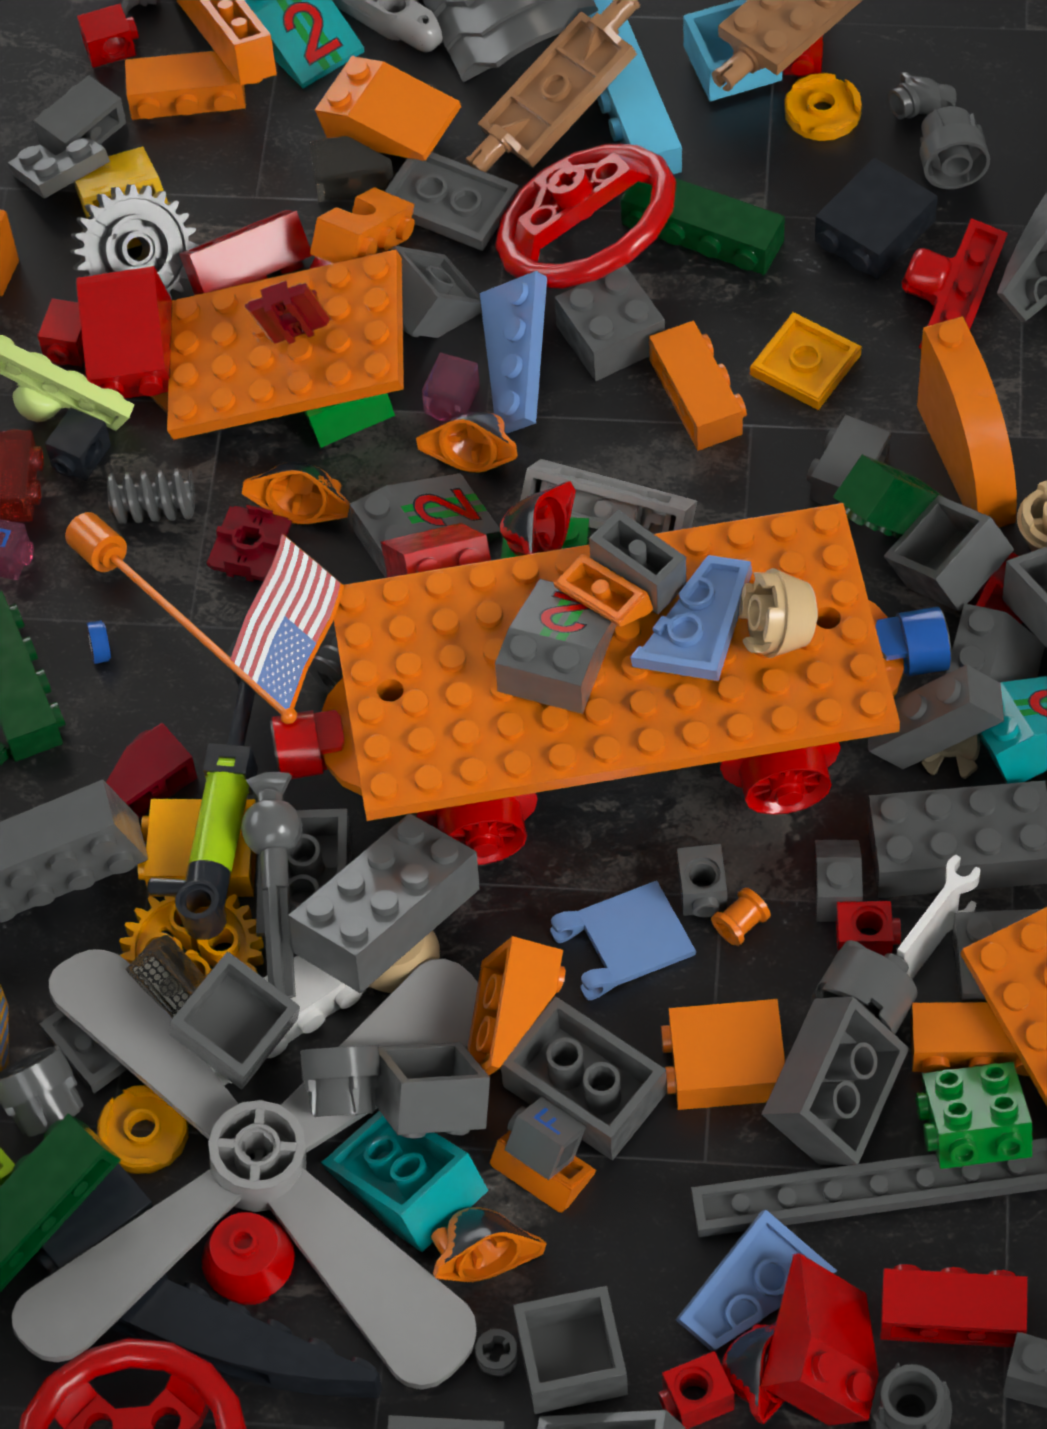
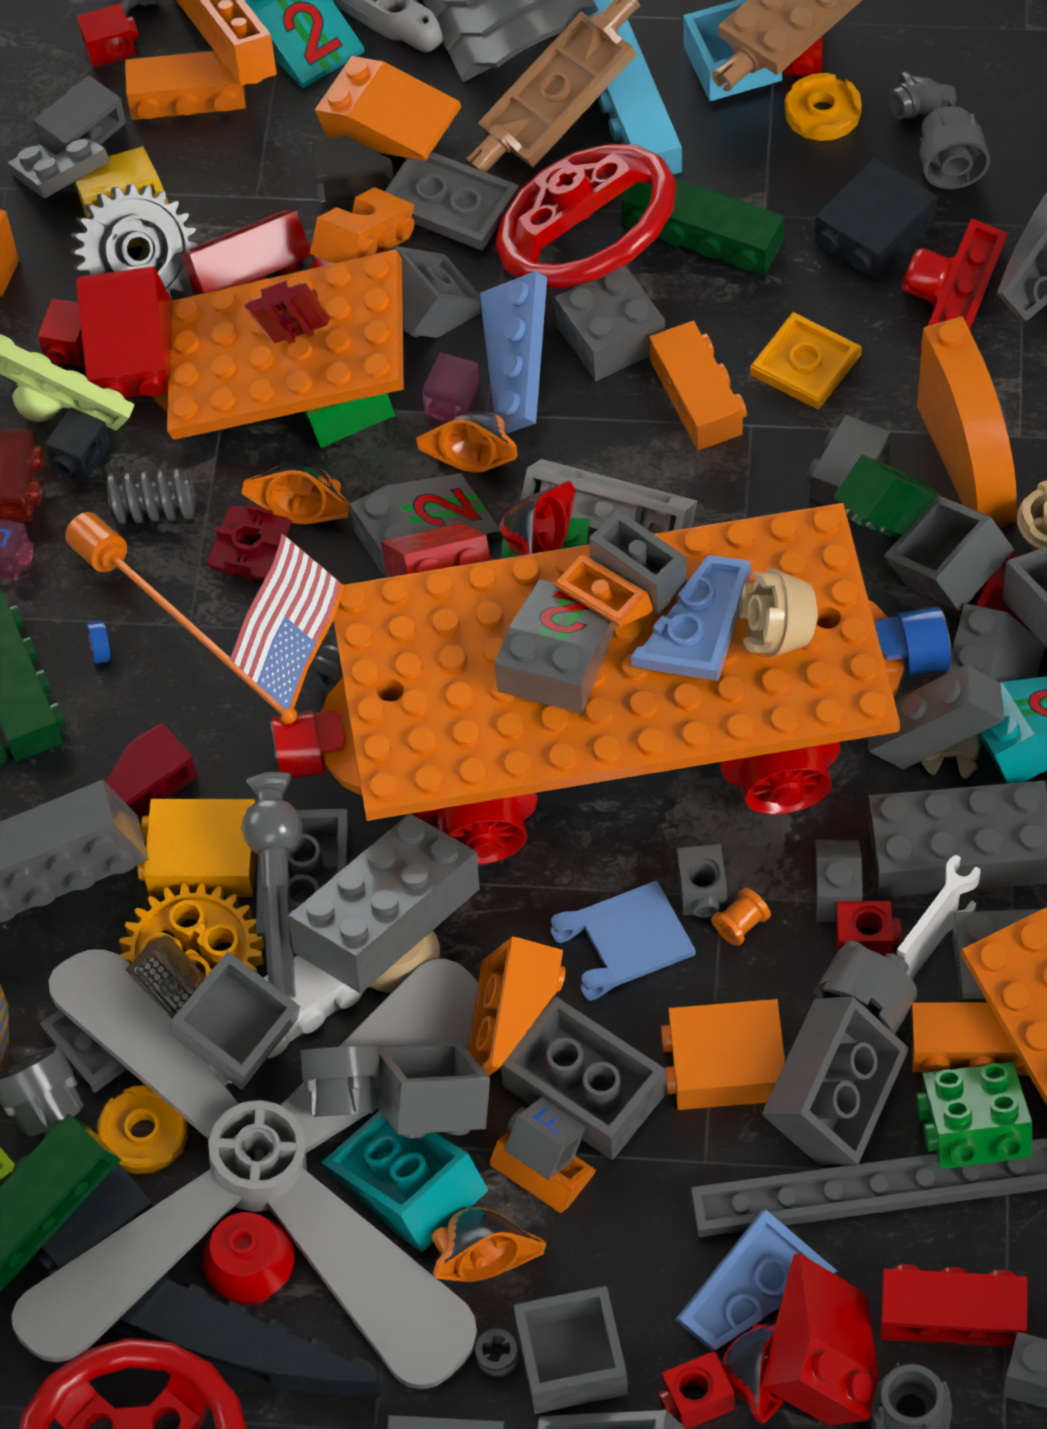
(217, 827): black piece -> none

